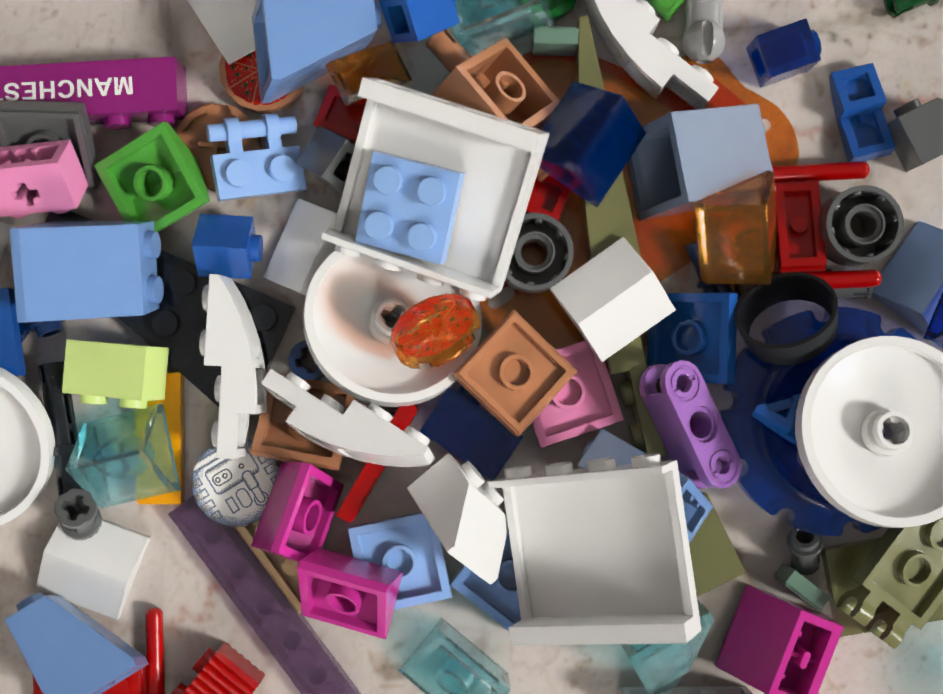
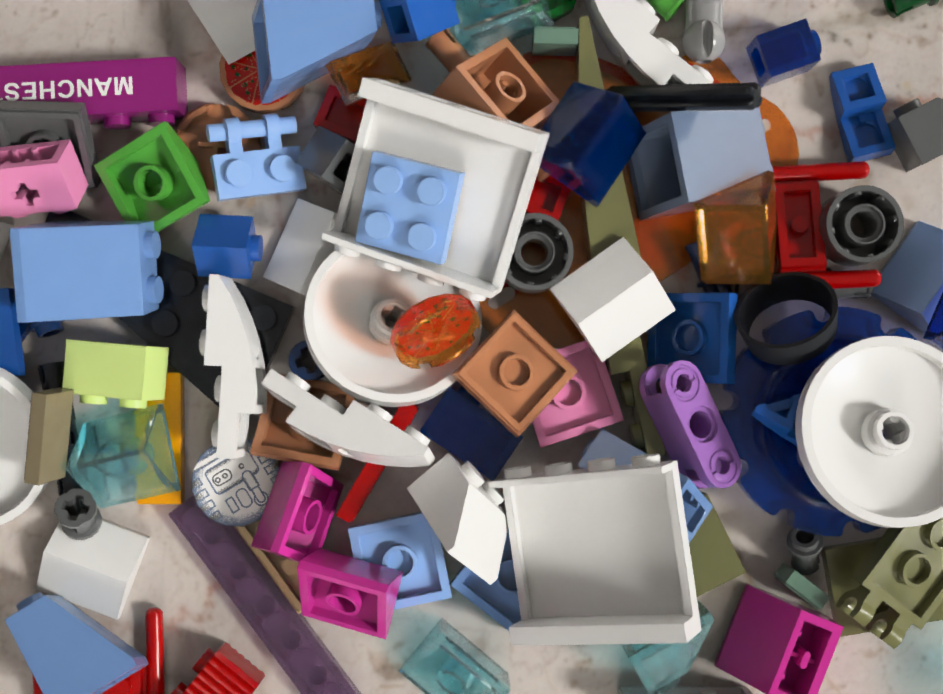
(48, 435): none -> dark tan tile
(691, 97): none -> black axle

